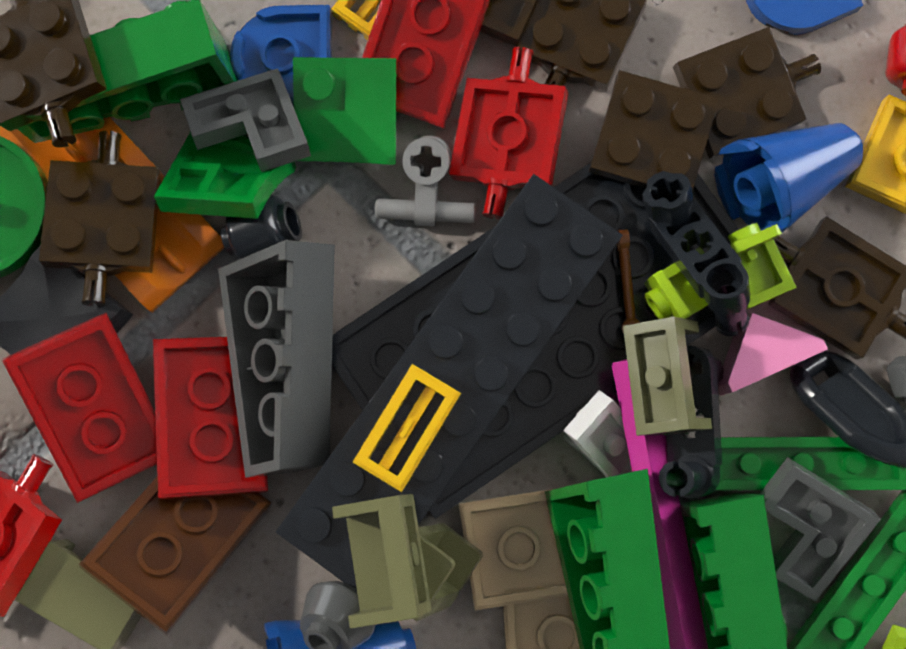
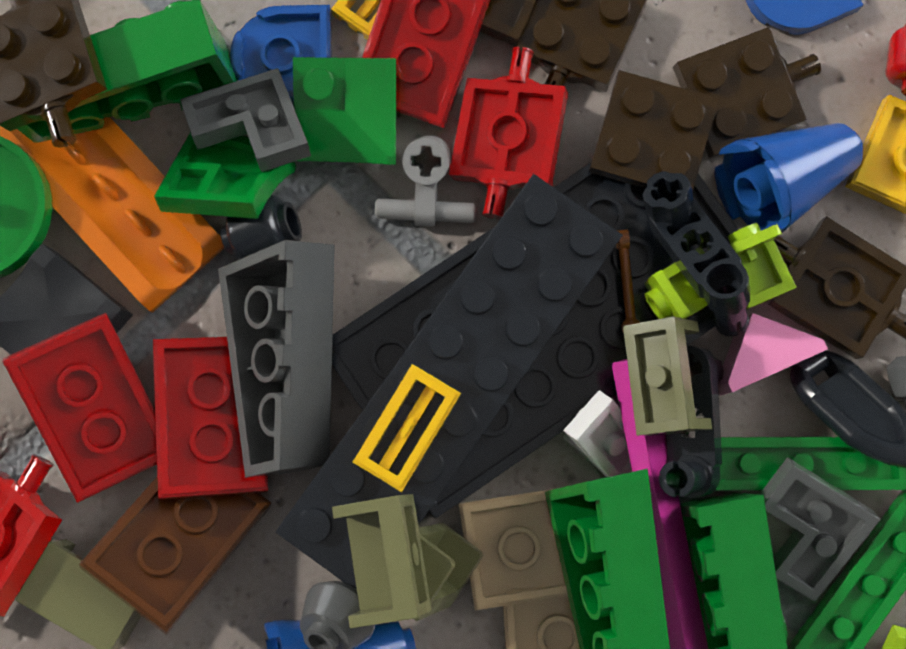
(100, 218): dark brown plate -> none

